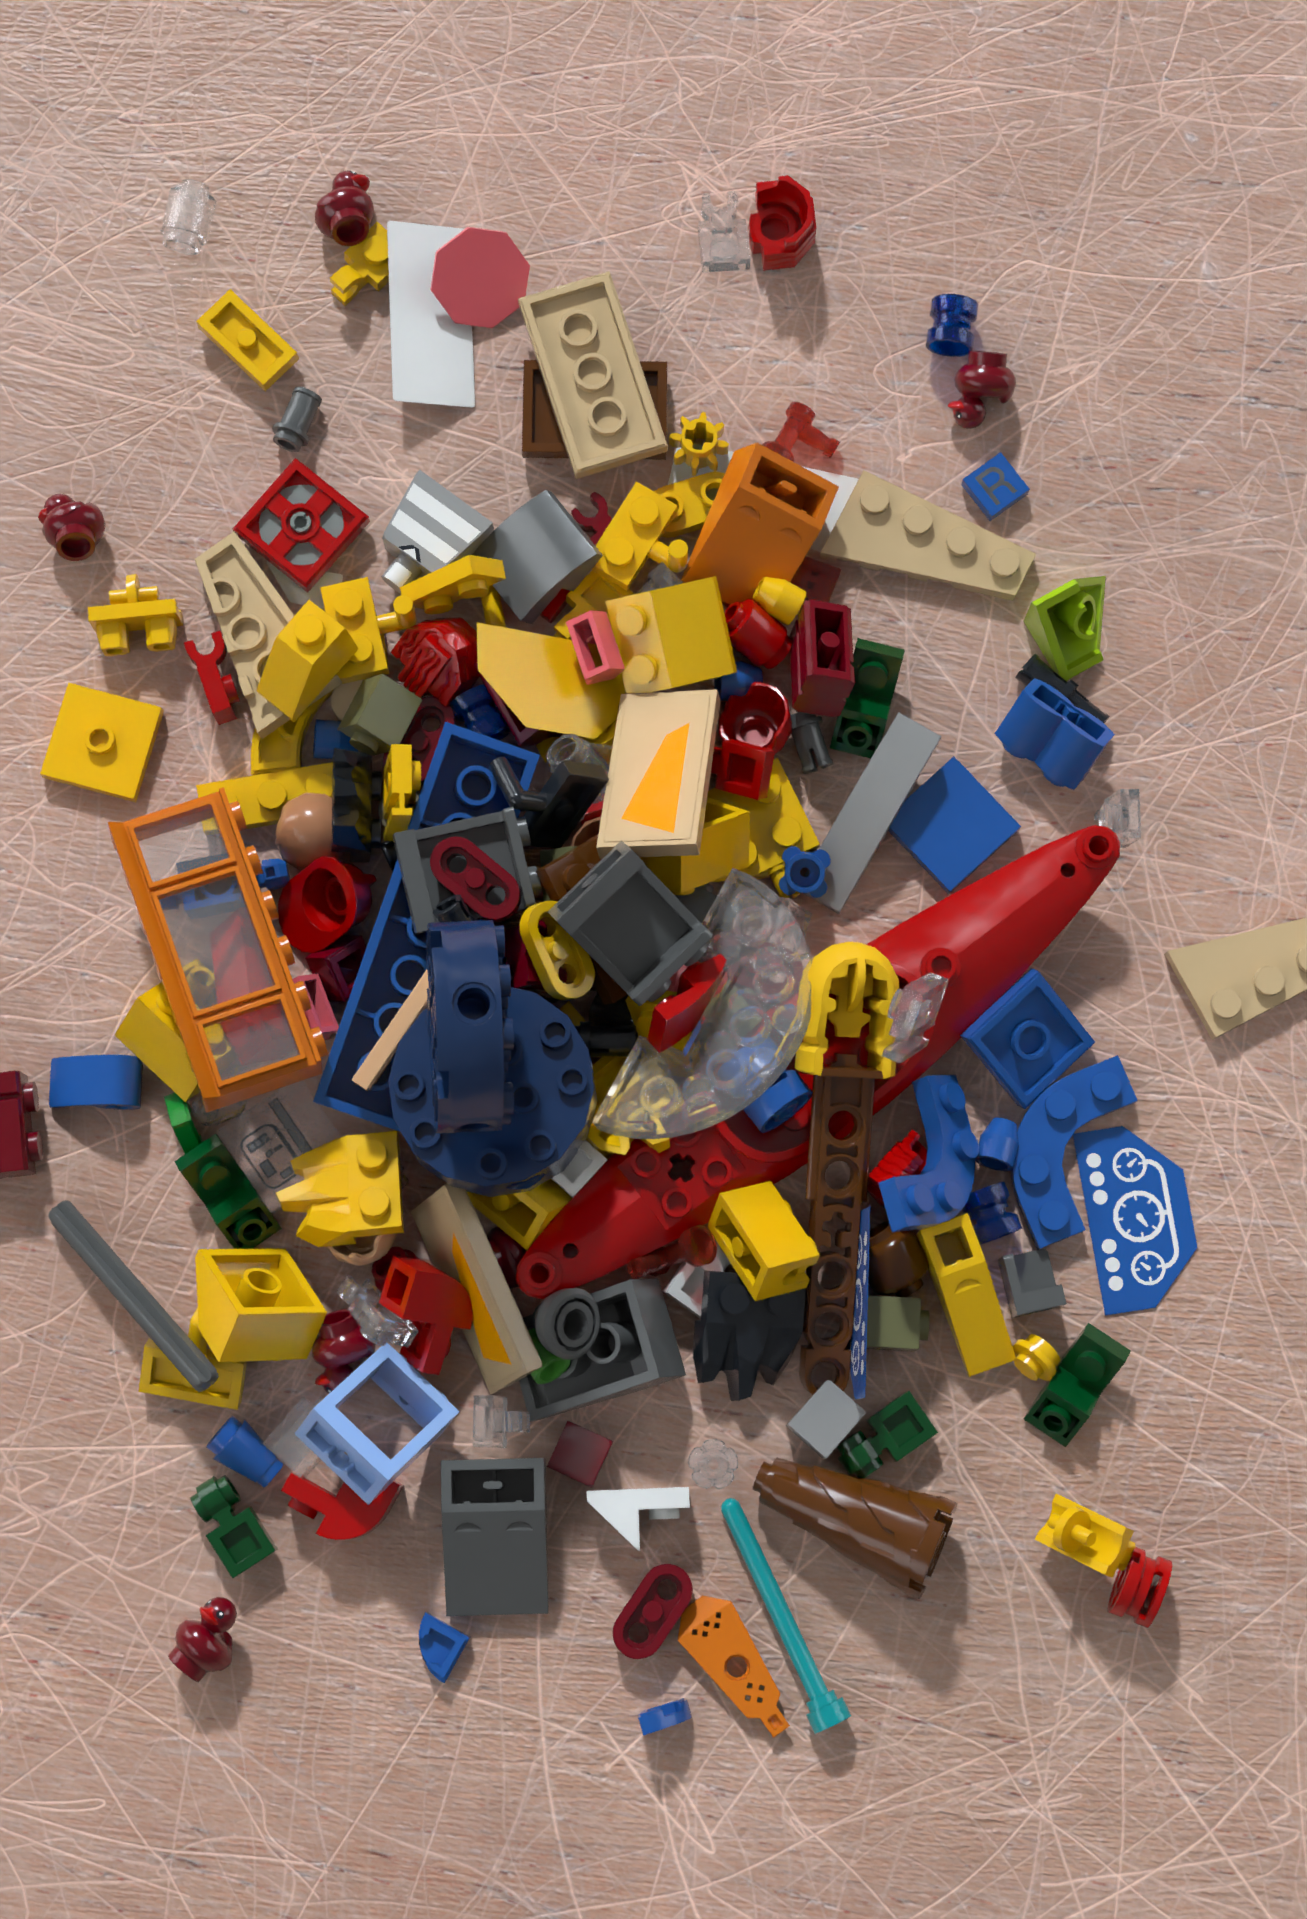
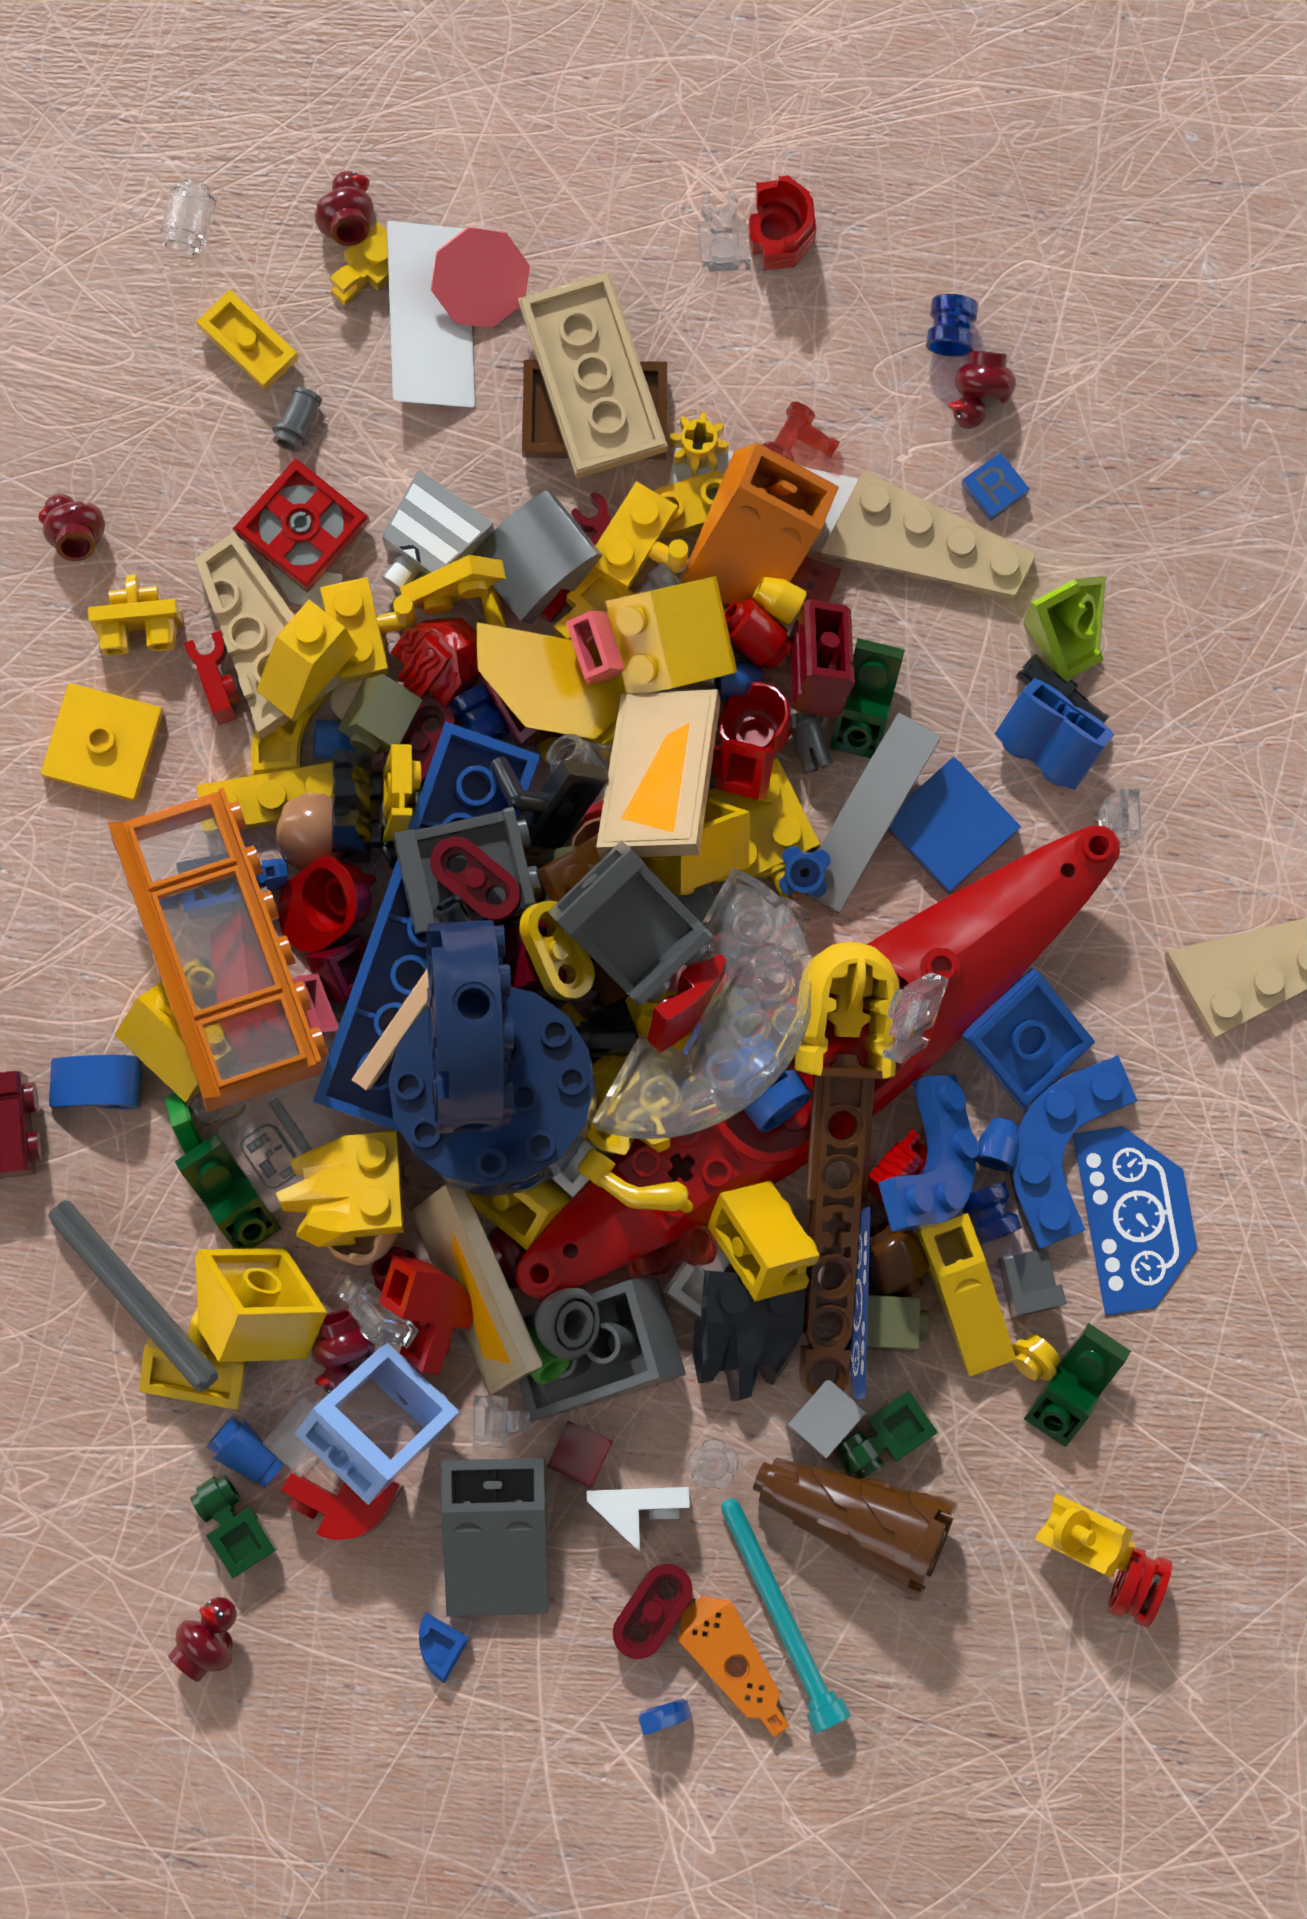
(661, 1196): none -> yellow piece

